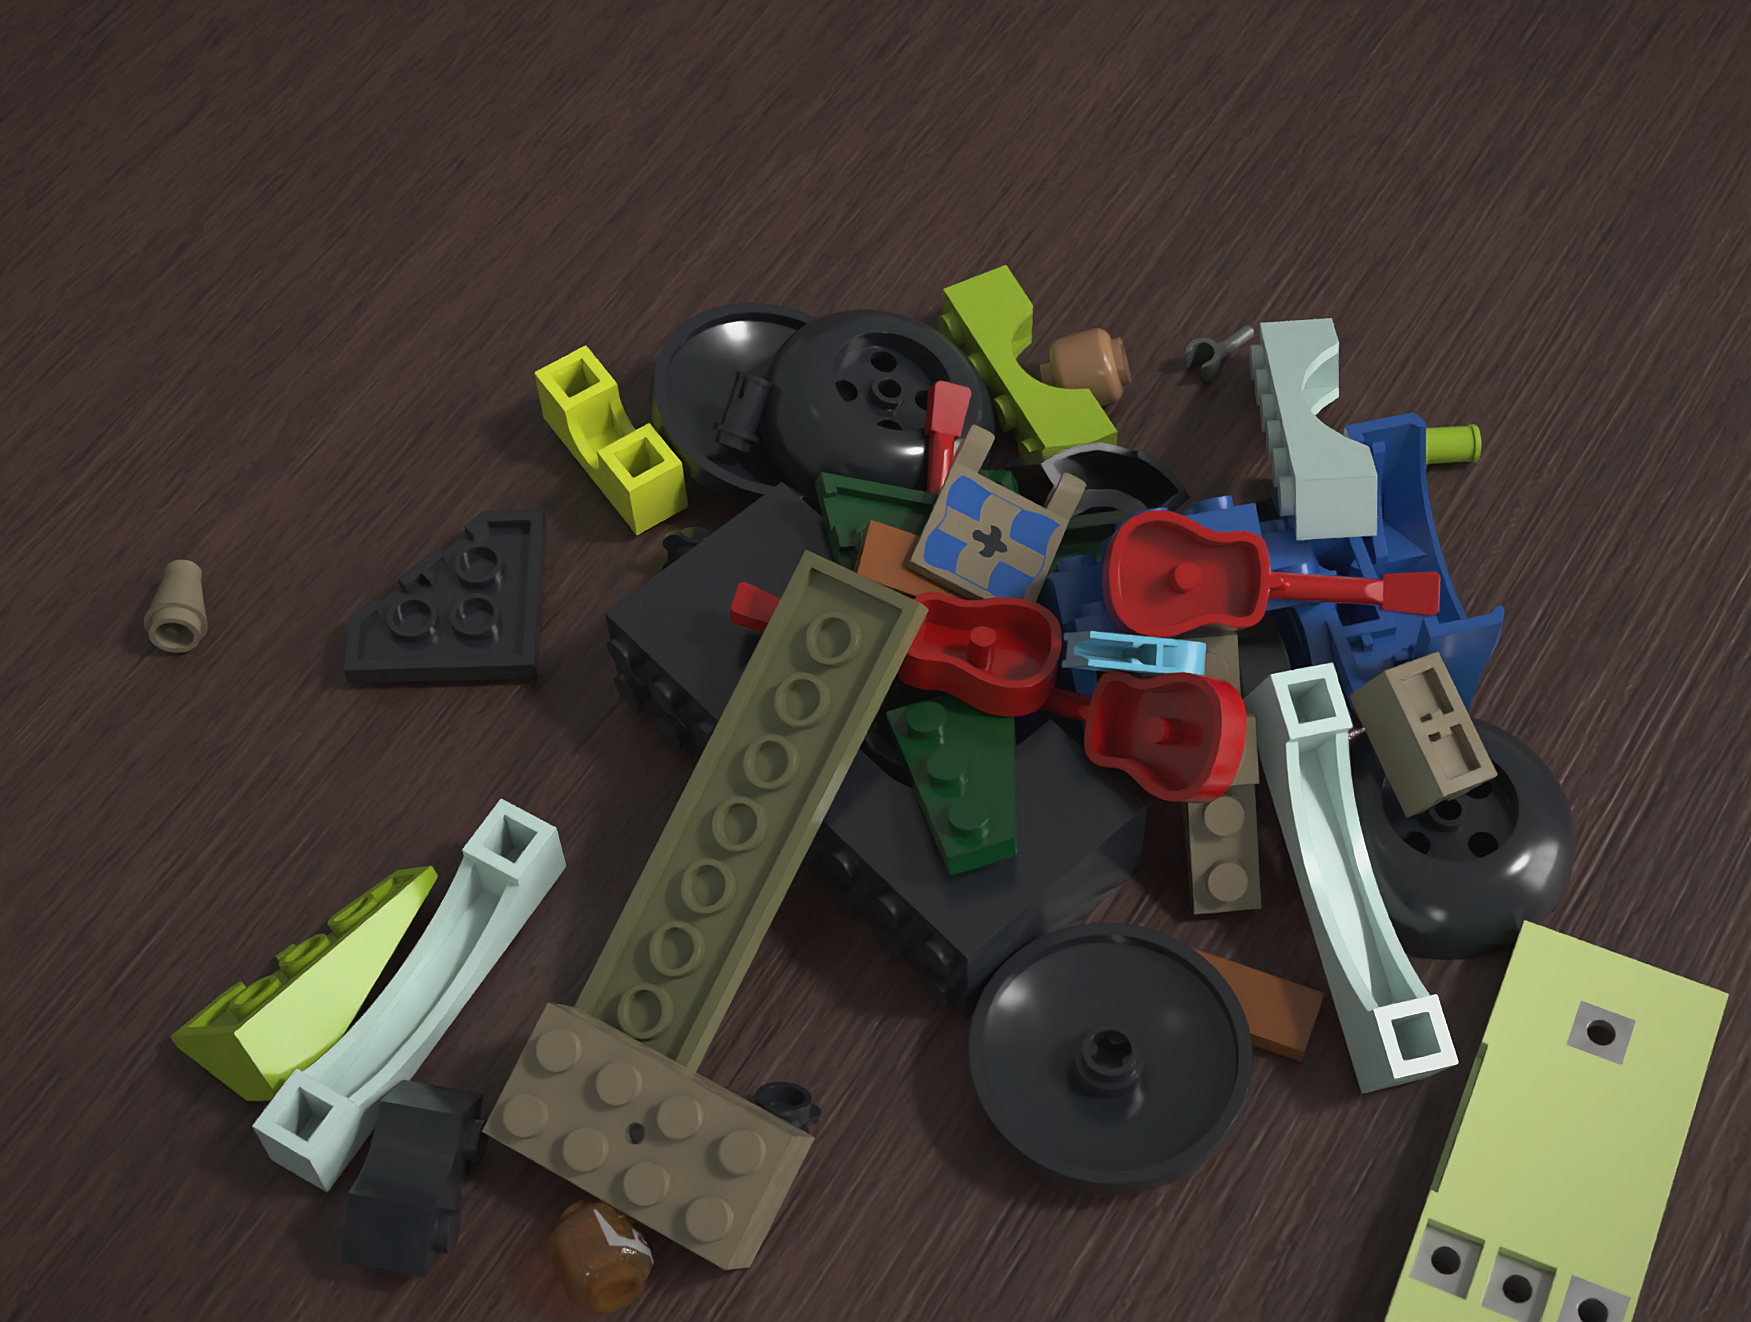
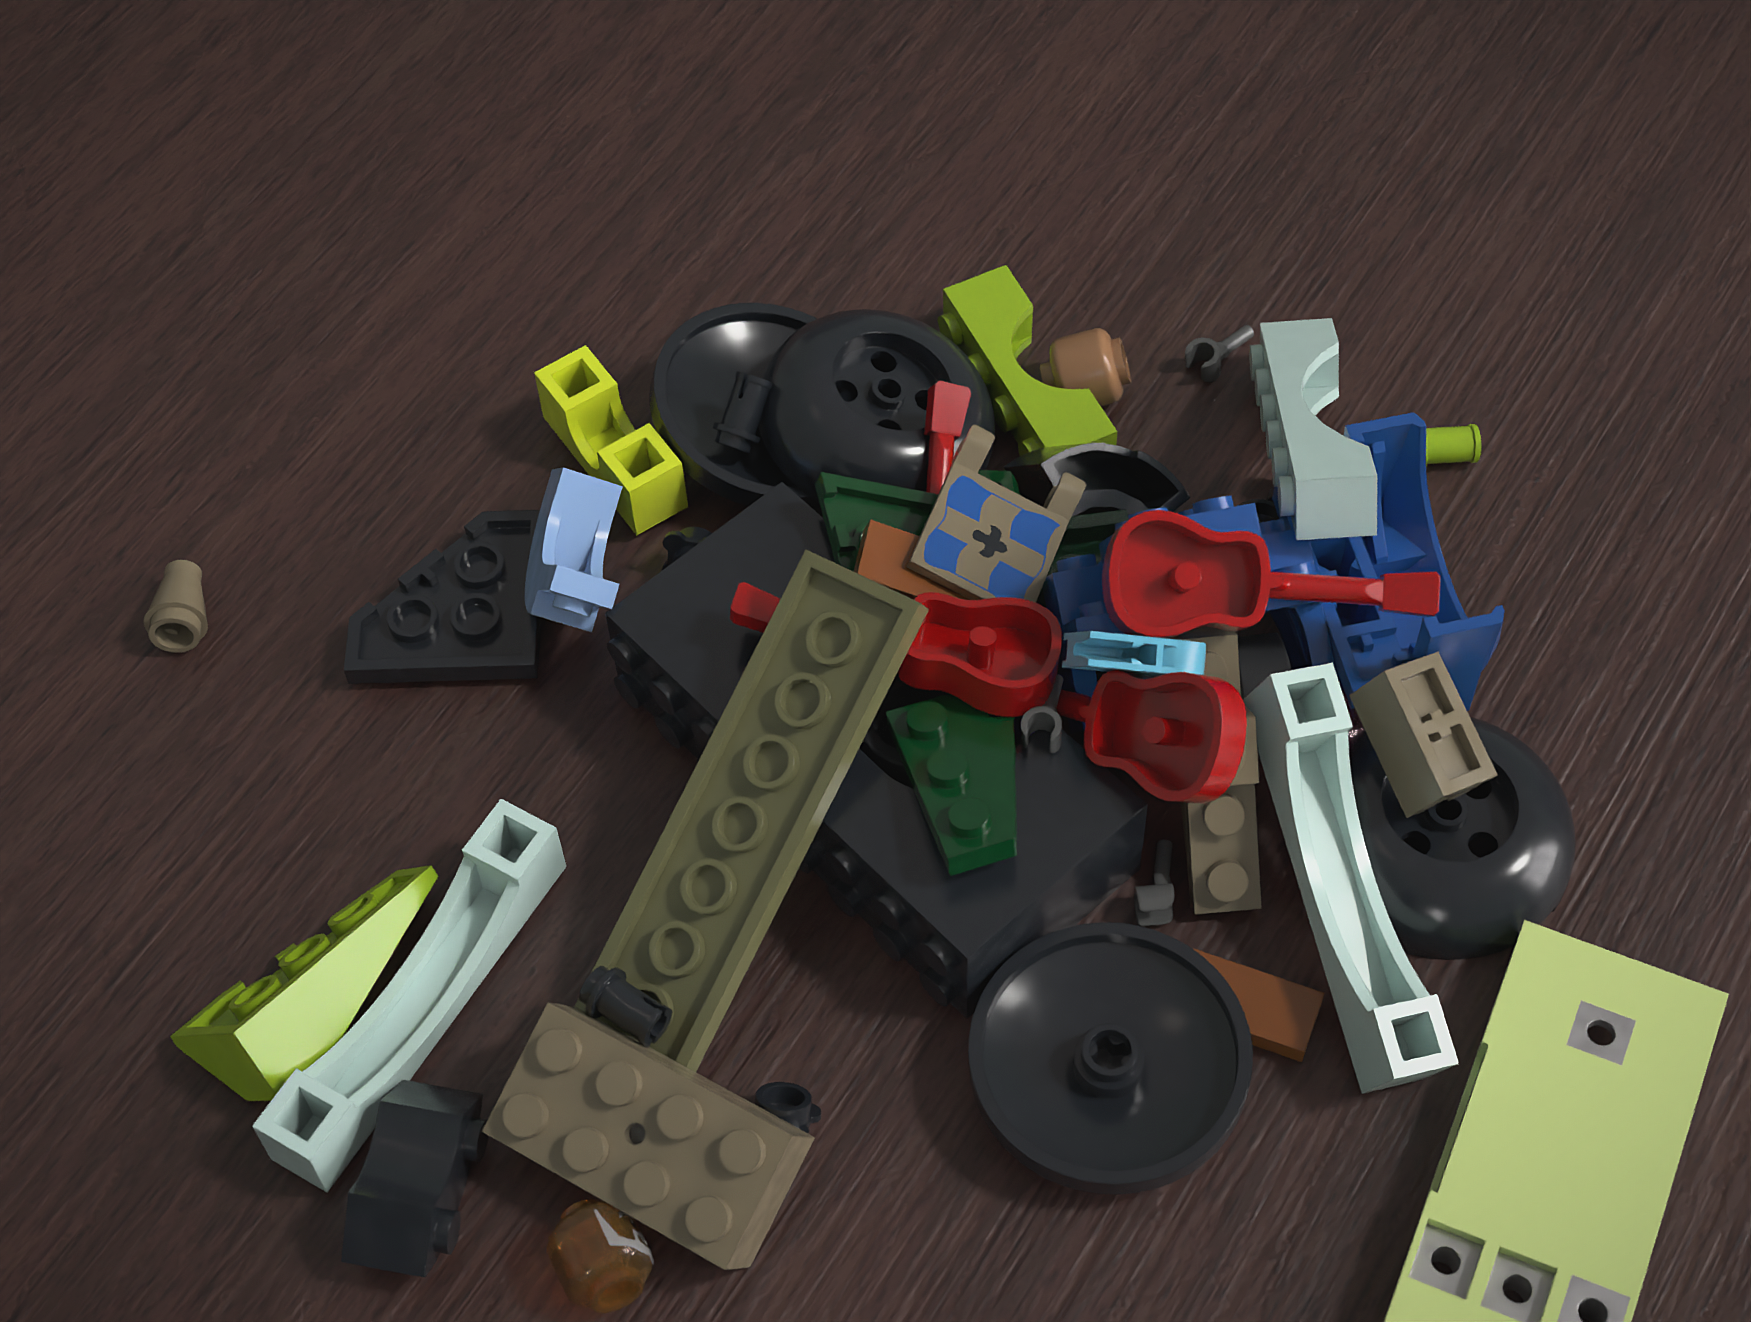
(569, 550): none -> light blue arch
(611, 996): none -> black pin
(1045, 718): none -> dark grey hand
(1155, 901): none -> dark grey hand

